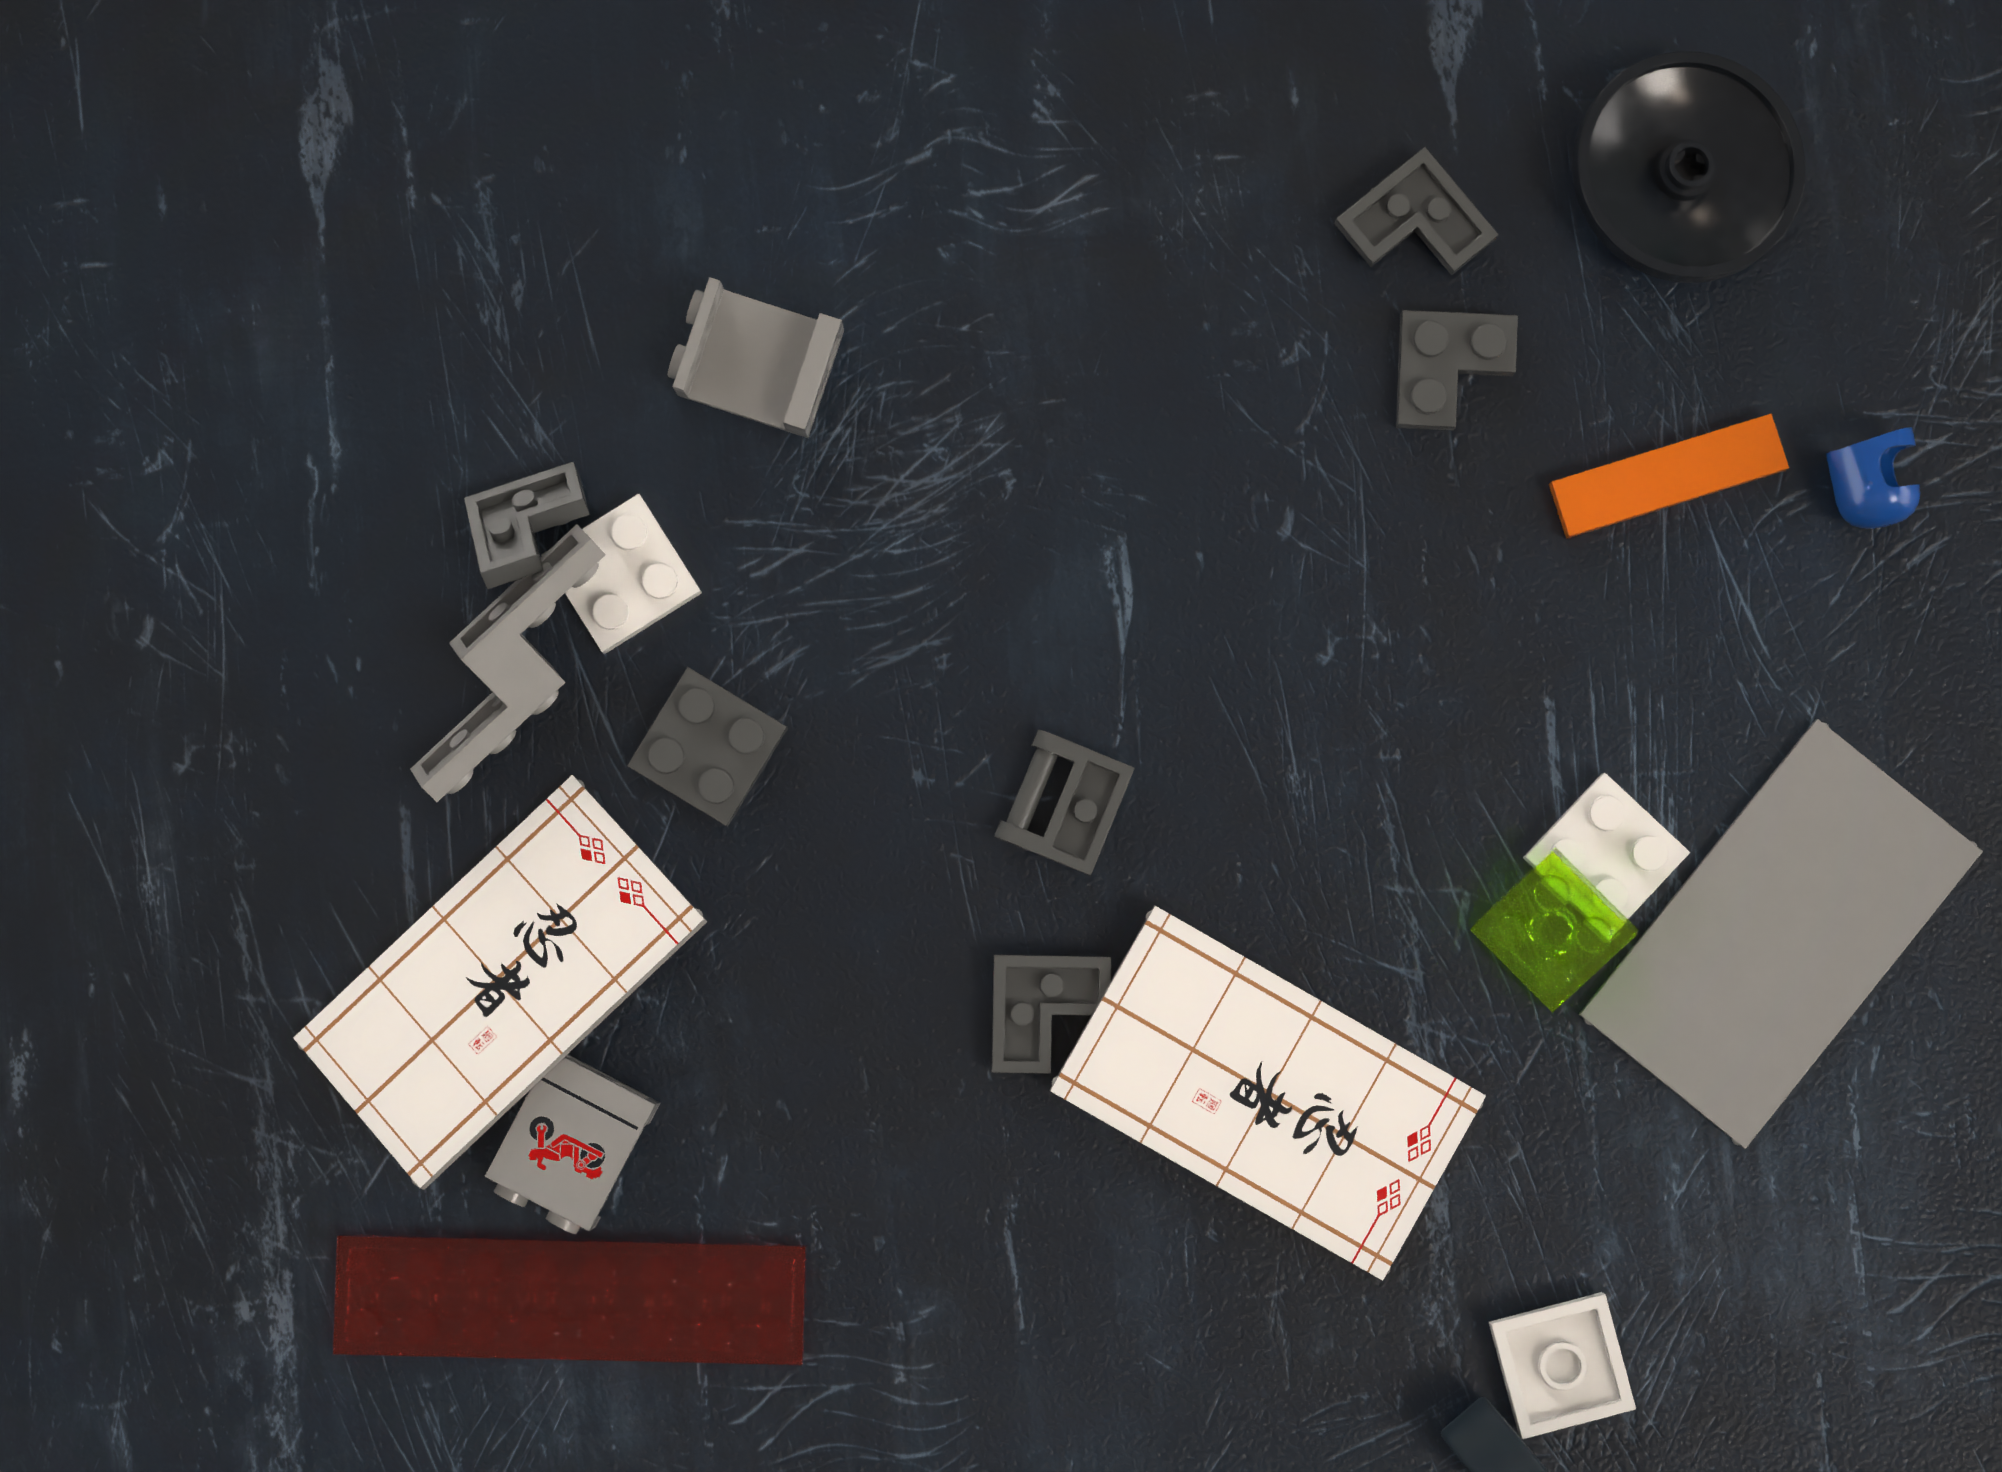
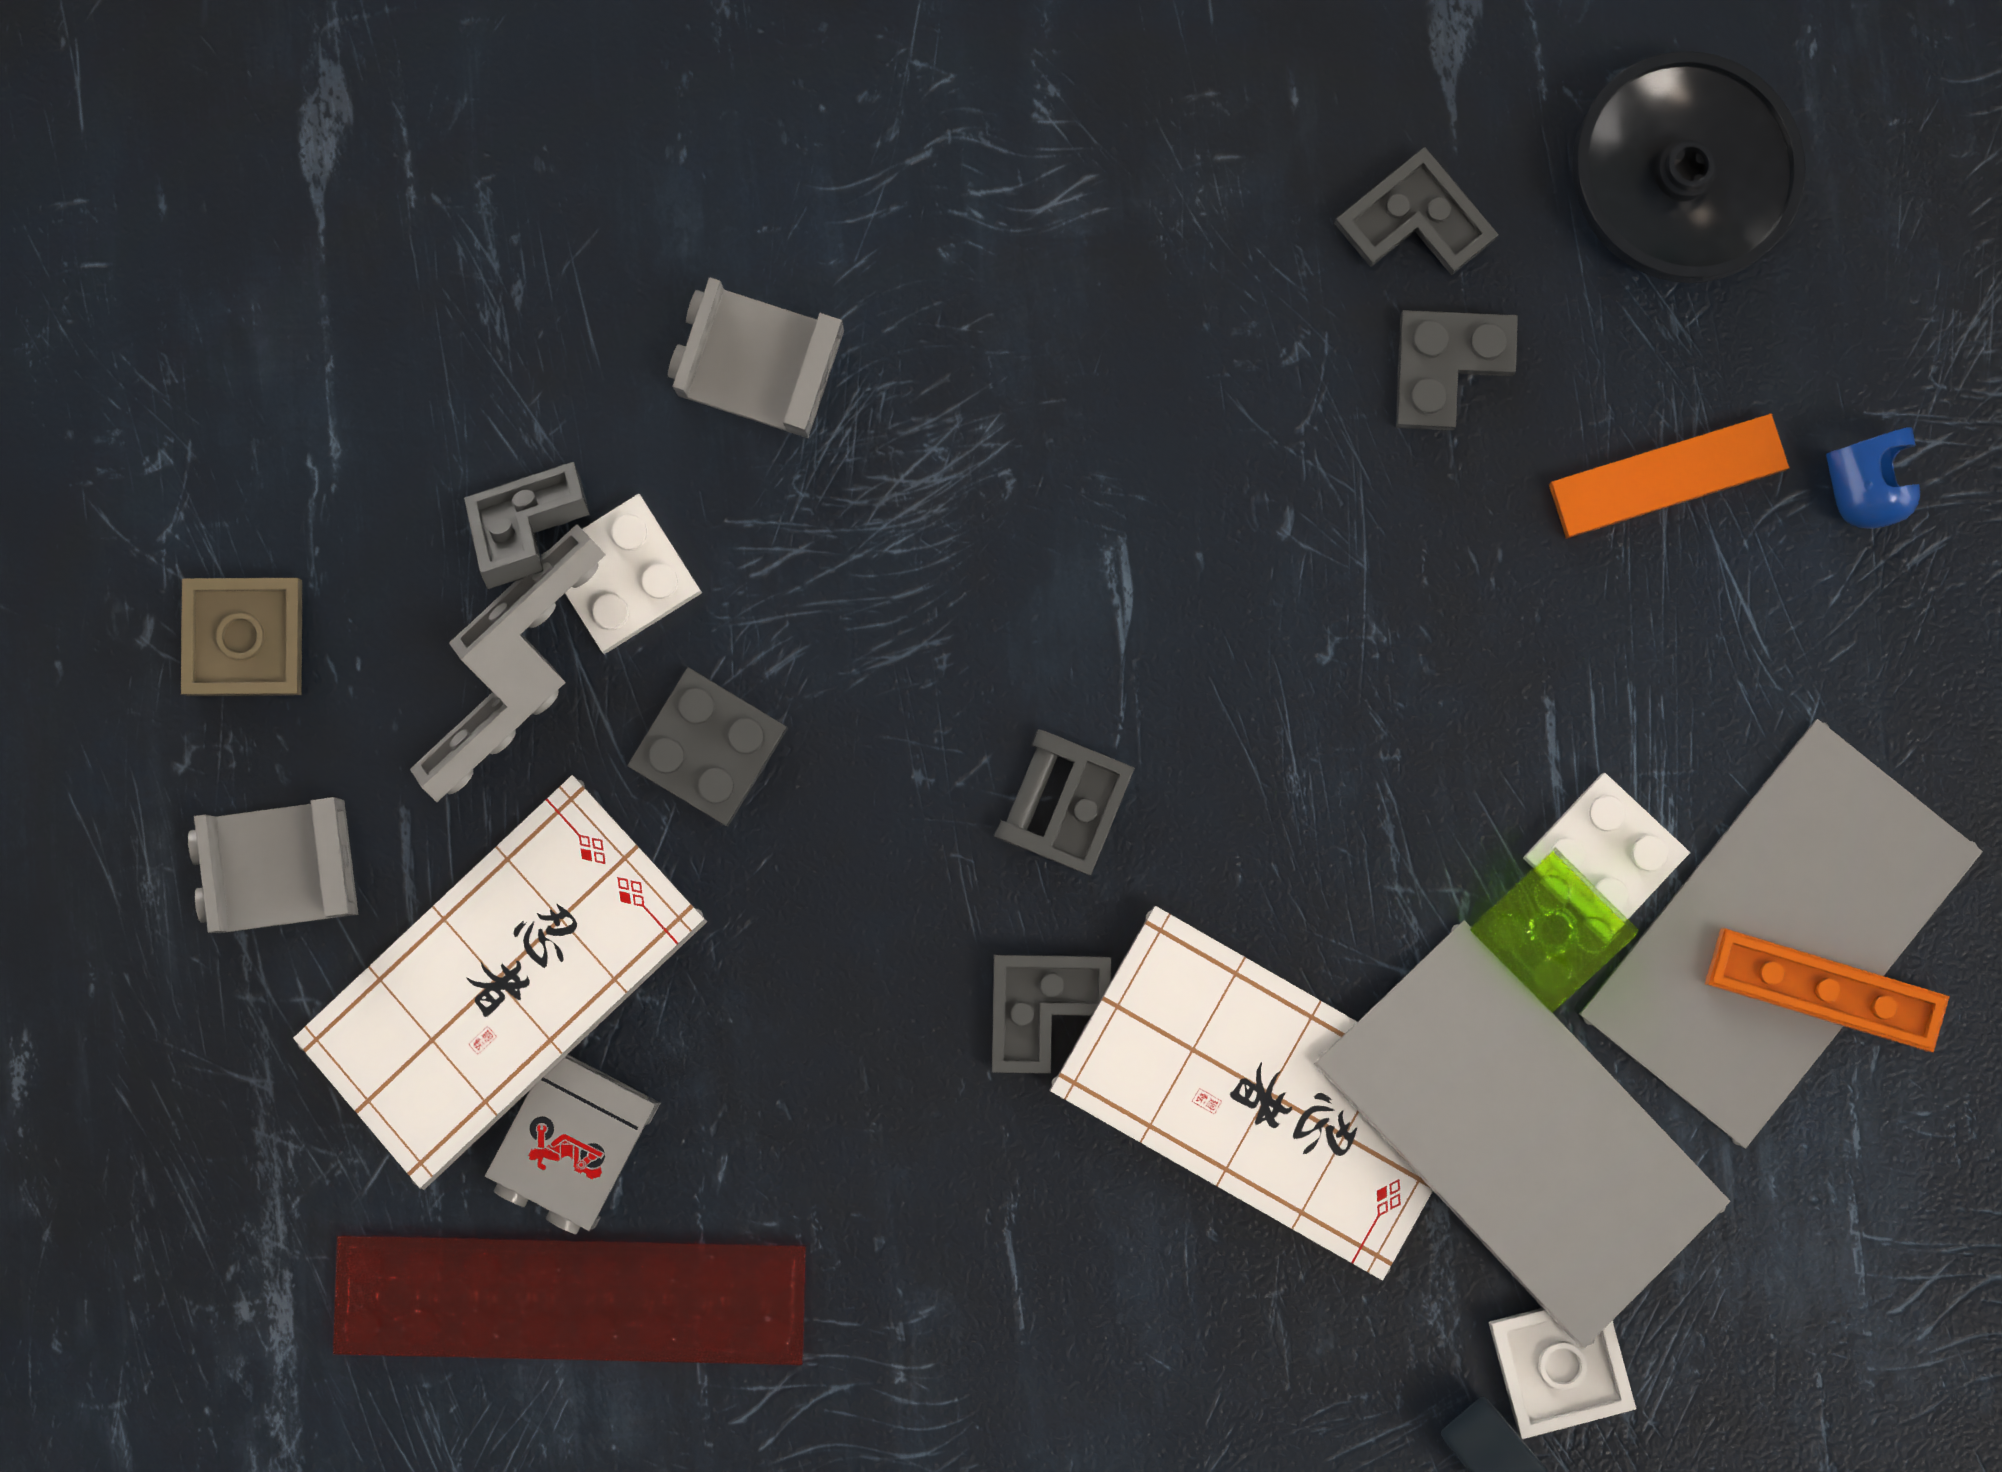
(241, 637): none -> dark tan plate
(273, 866): none -> light grey panel
(1522, 1134): none -> light grey piece
(1827, 990): none -> orange tile

